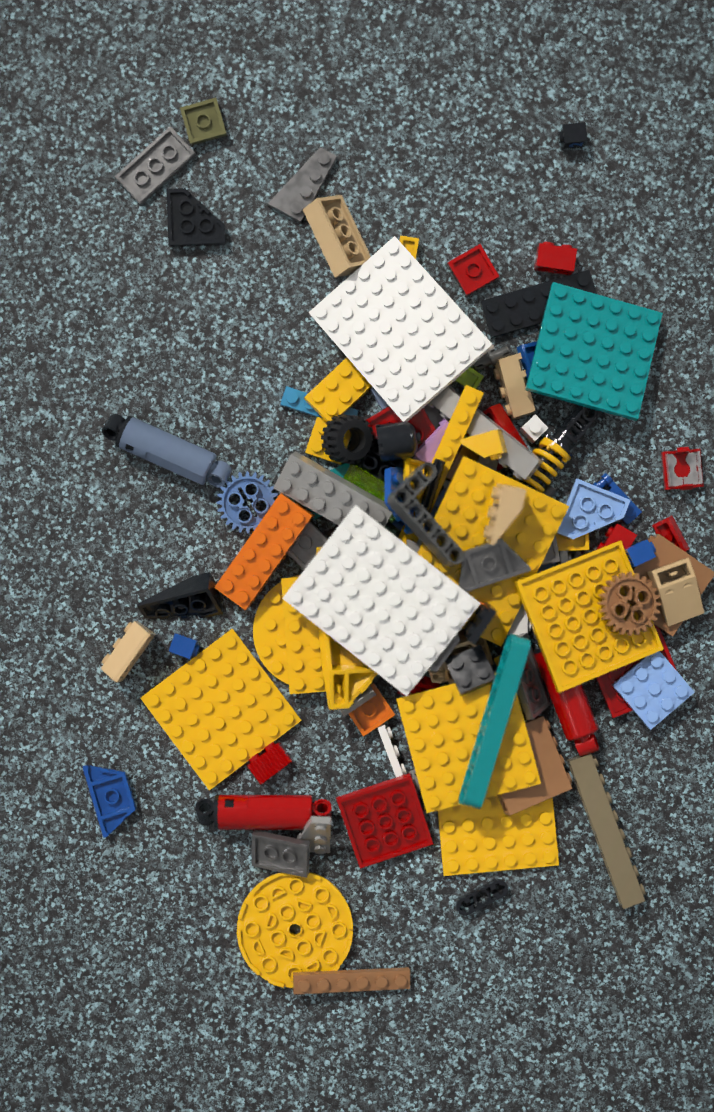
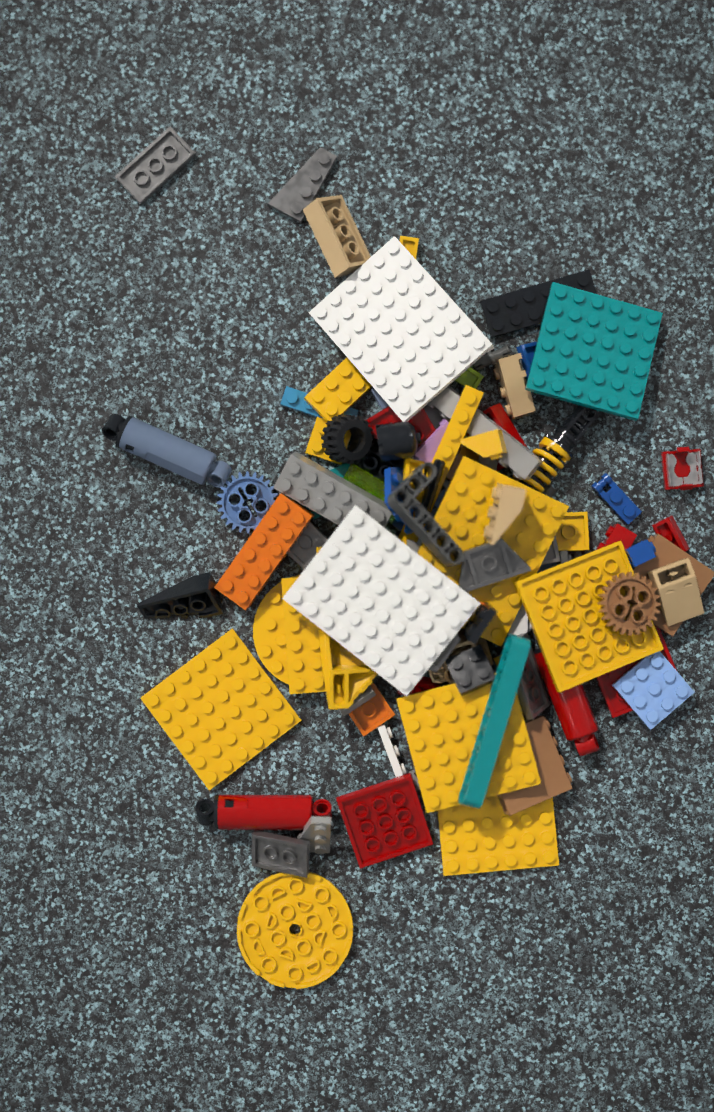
(110, 796): blue wing -> none
(127, 651): tan slope -> none
(184, 646): blue brick -> none
(191, 221): black plate -> none
(203, 121): olive plate -> none
(269, 762): red brick -> none
(351, 980): medium nougat plate -> none
(473, 270): red plate -> none
(489, 900): black beam -> none
(533, 429): white brick -> none
(555, 258): red brick -> none
(573, 135): black brick -> none
(590, 509): light blue plate -> none
(606, 831): dark tan brick -> none

